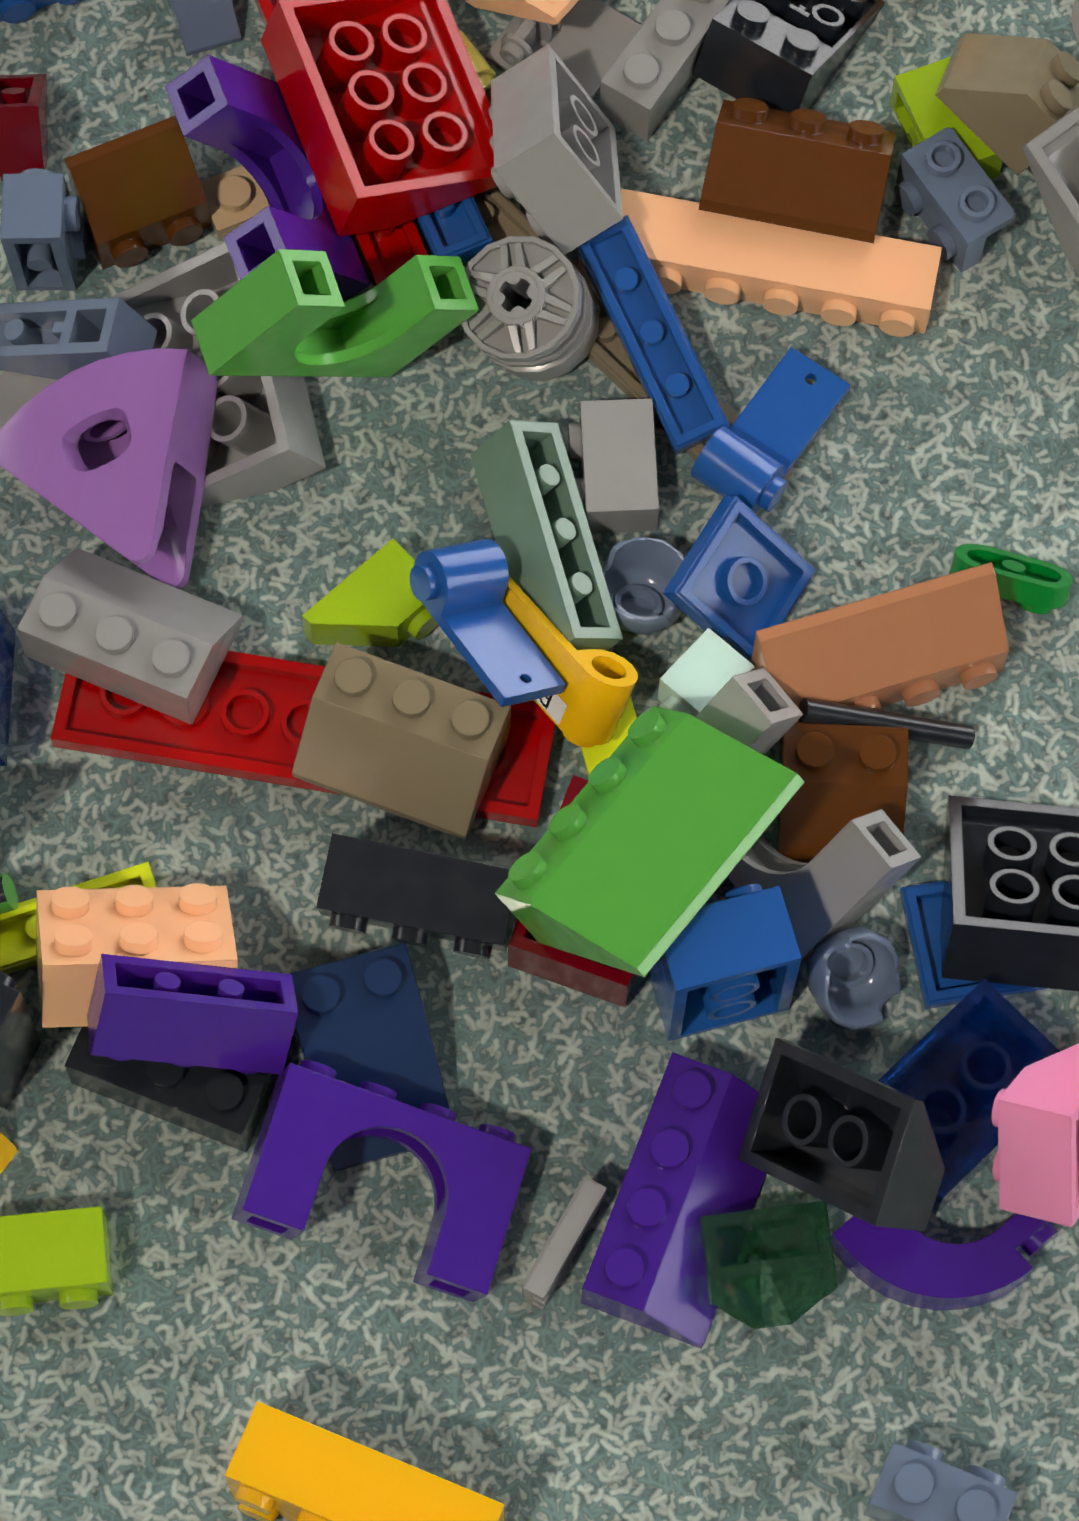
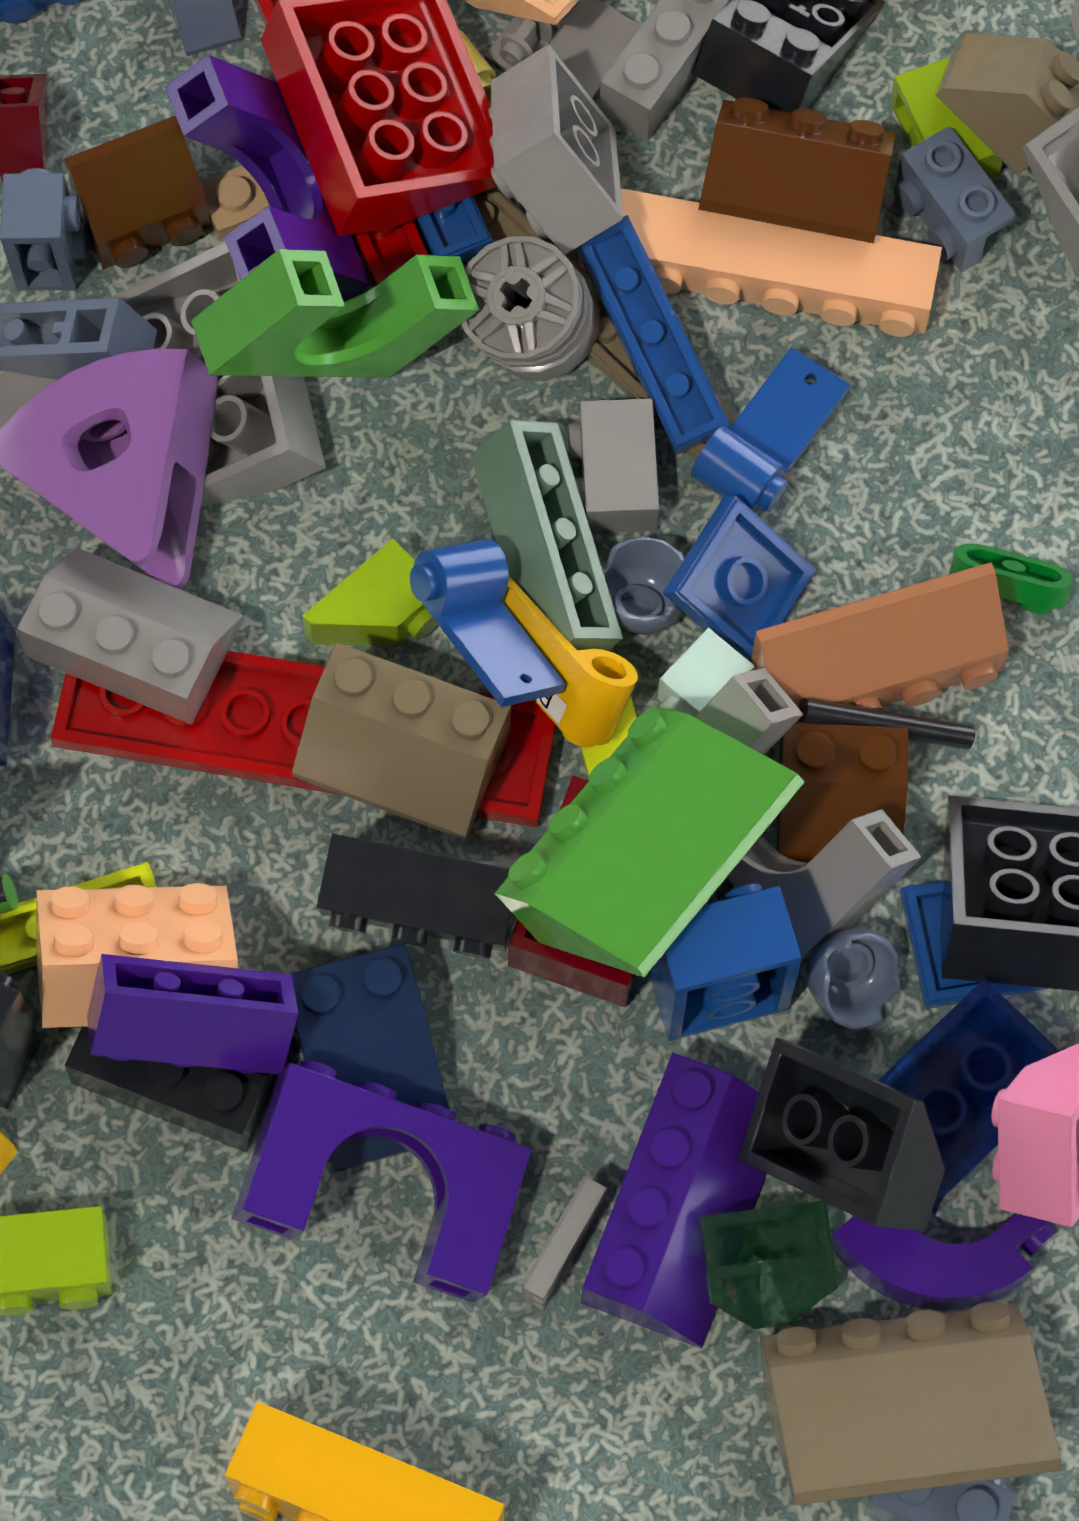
(907, 1403): none -> dark tan slope

